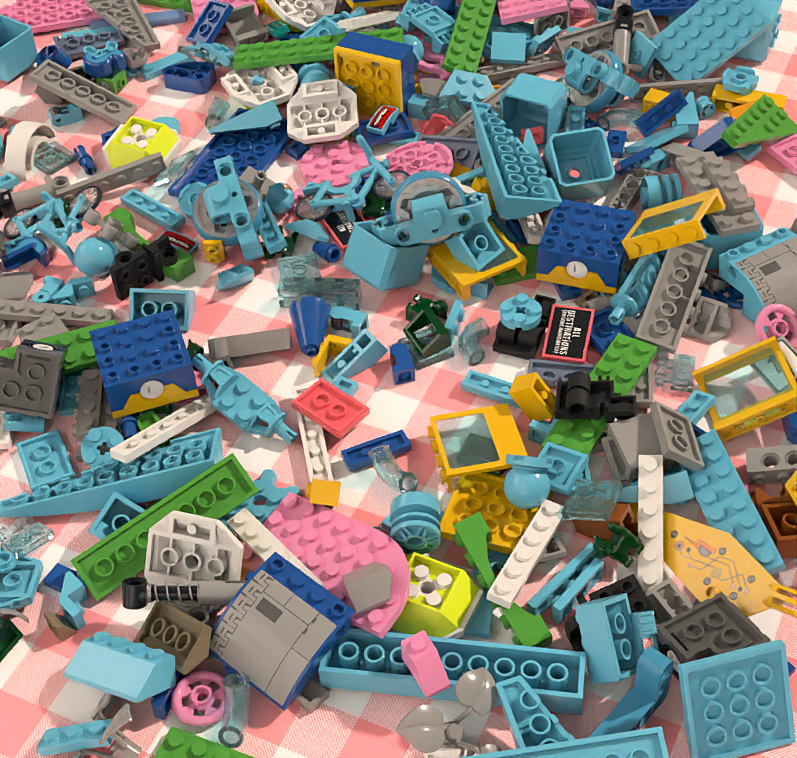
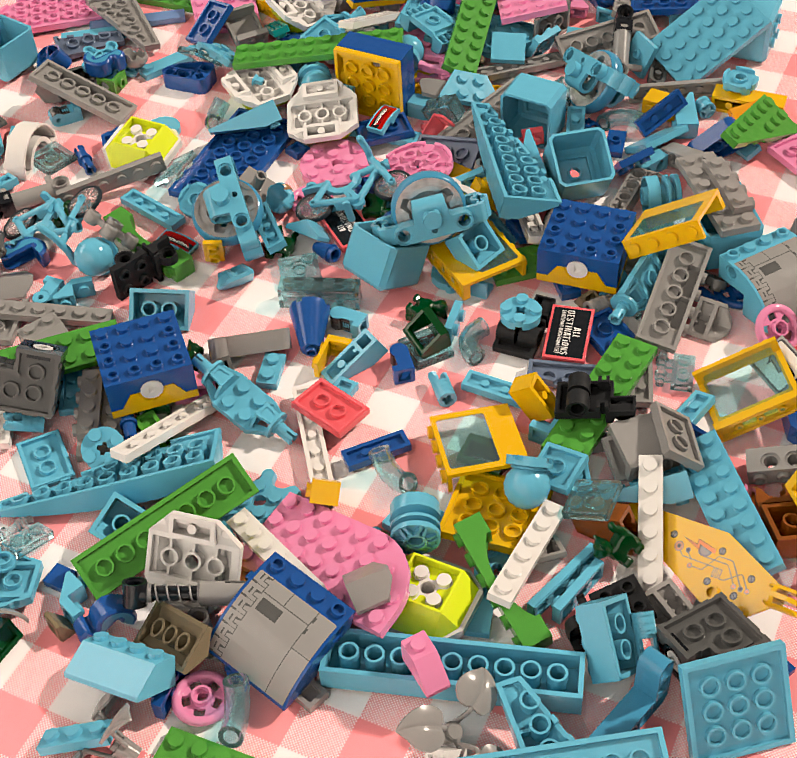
(103, 615): none -> blue animal
(271, 370): none -> medium azure plate
(442, 388): none -> medium azure hinge

